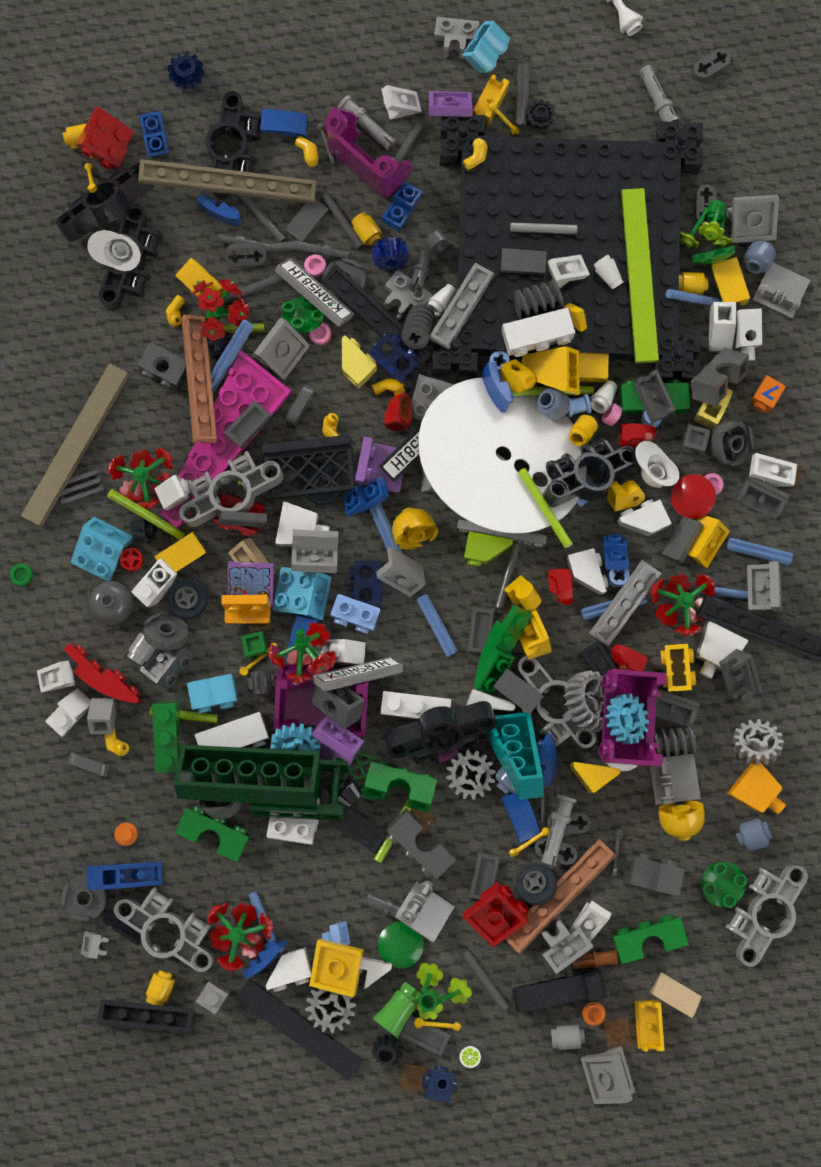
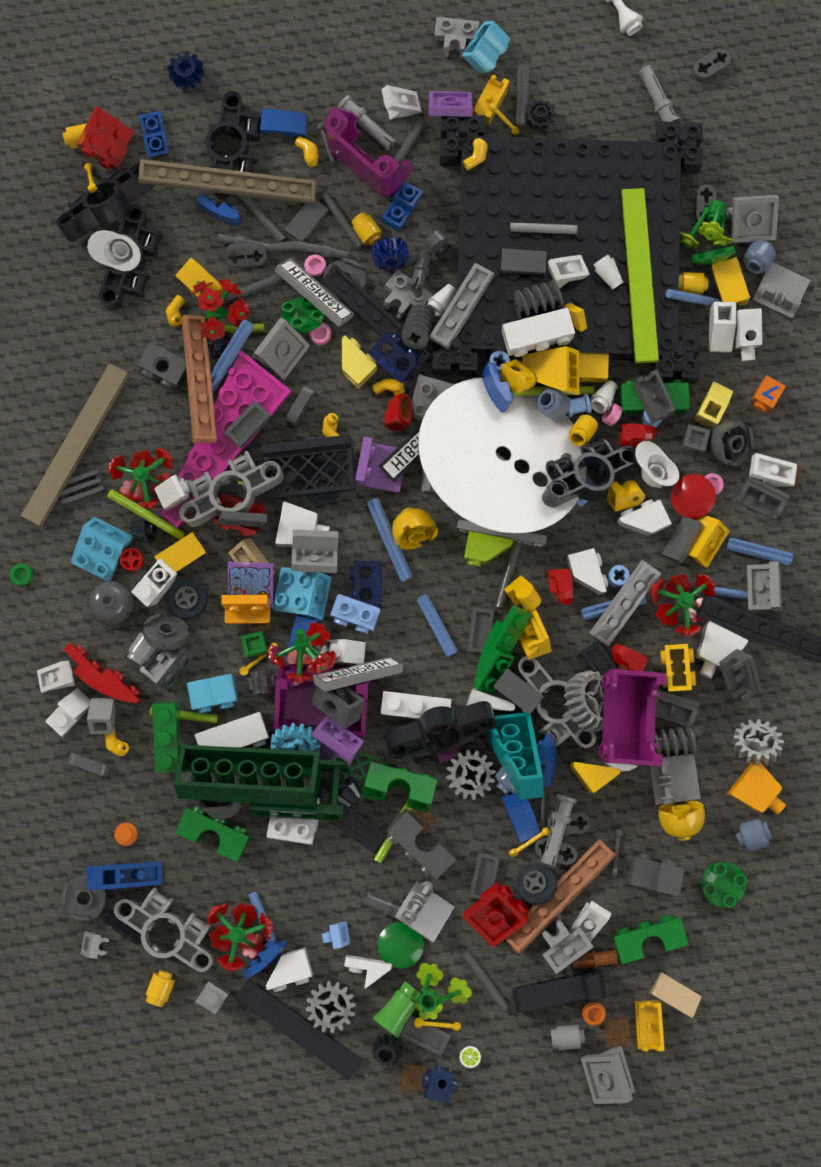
(146, 1017): black brick -> none
(336, 967): yellow plate -> none
(365, 498): blue slope -> none
(402, 573): light grey panel -> none
(545, 508): lime bar -> none
(615, 552): blue slope -> none
(627, 719): medium azure gear -> none
(712, 381): dark grey arch -> none
(746, 925): light grey piece -> none

